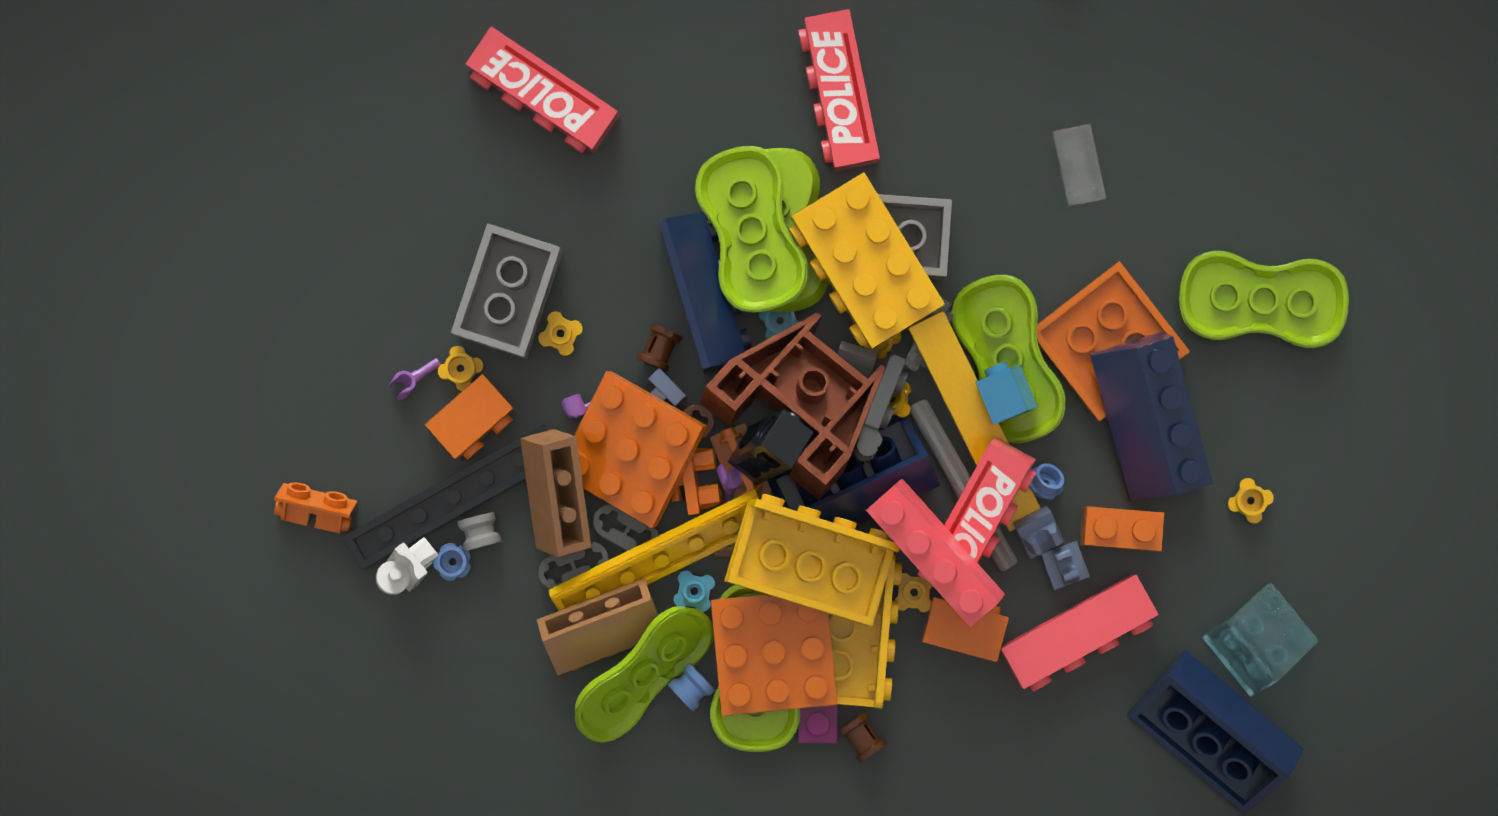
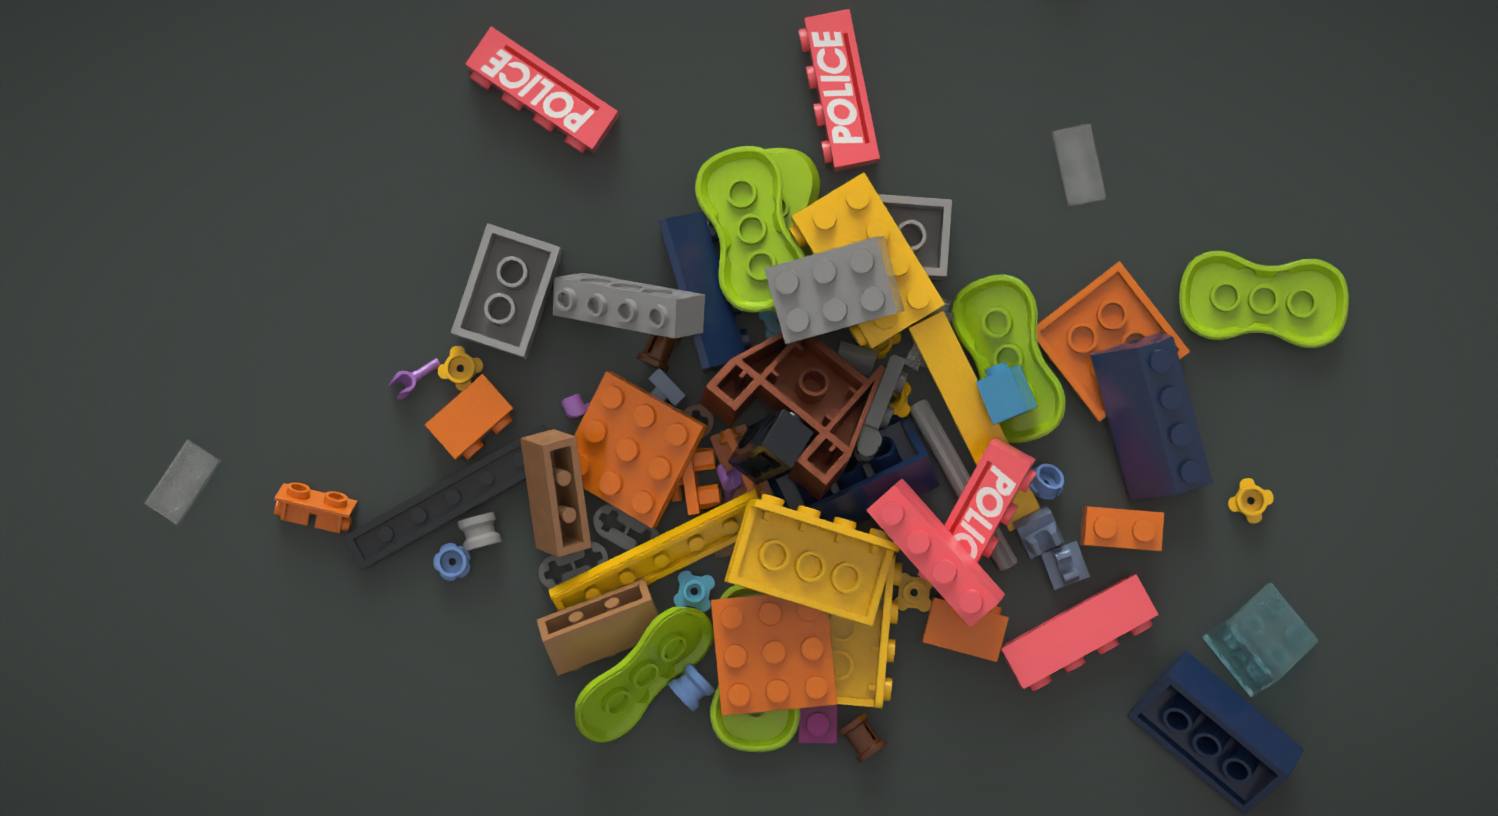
(182, 482): none -> clear plate
(405, 567): white hips -> none
(556, 323): yellow plate -> none
(629, 305): none -> light grey brick
(834, 289): none -> light grey brick

